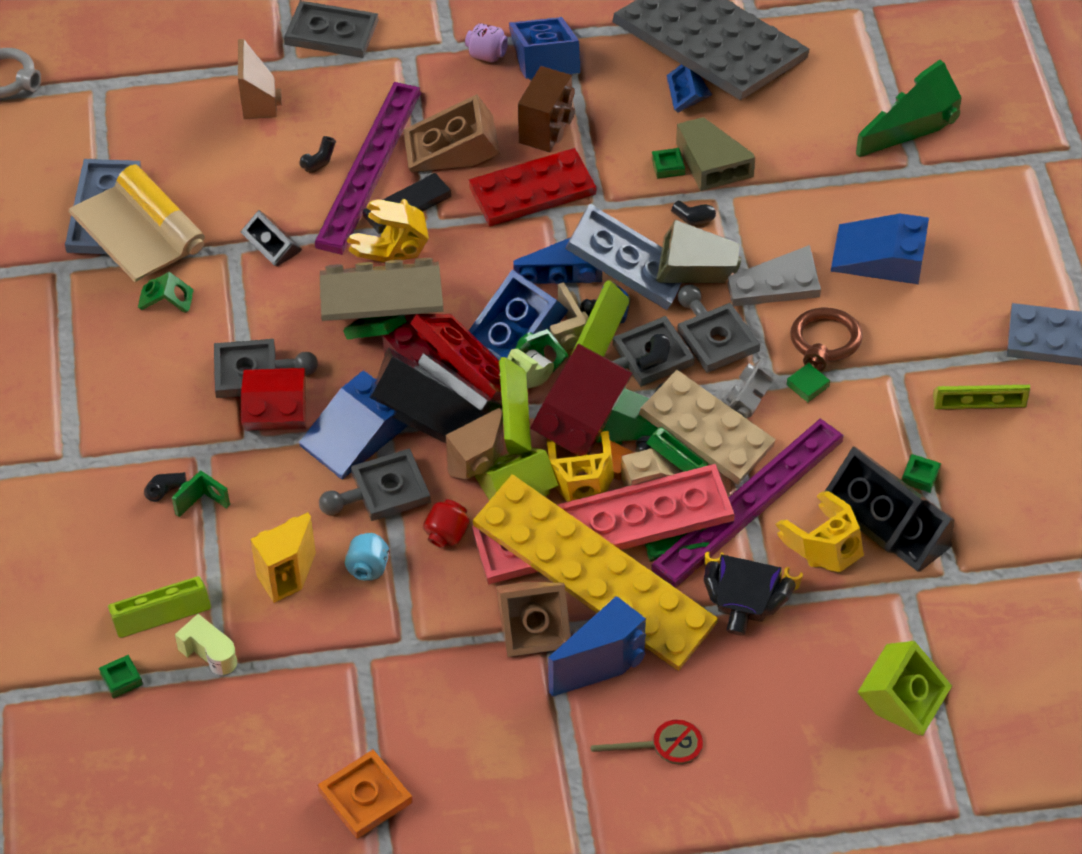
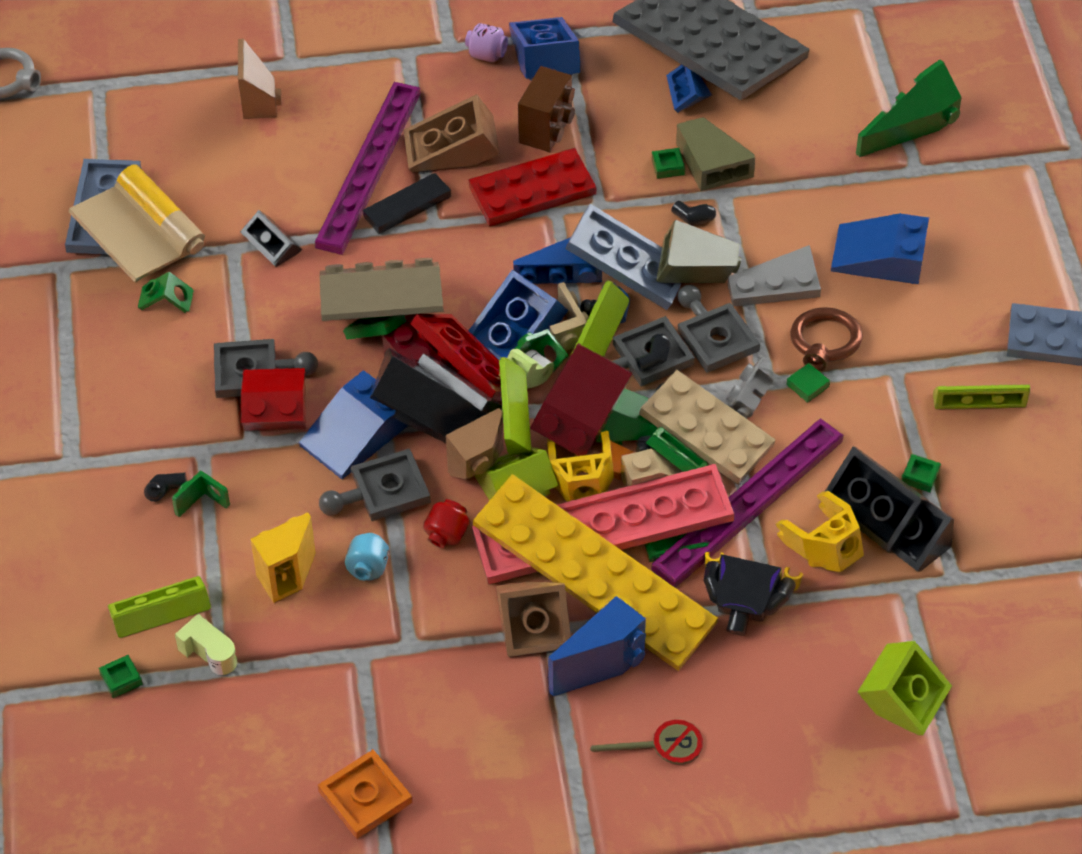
(321, 158): black arm -> none
(331, 29): dark grey tile -> none
(401, 238): yellow piece -> none

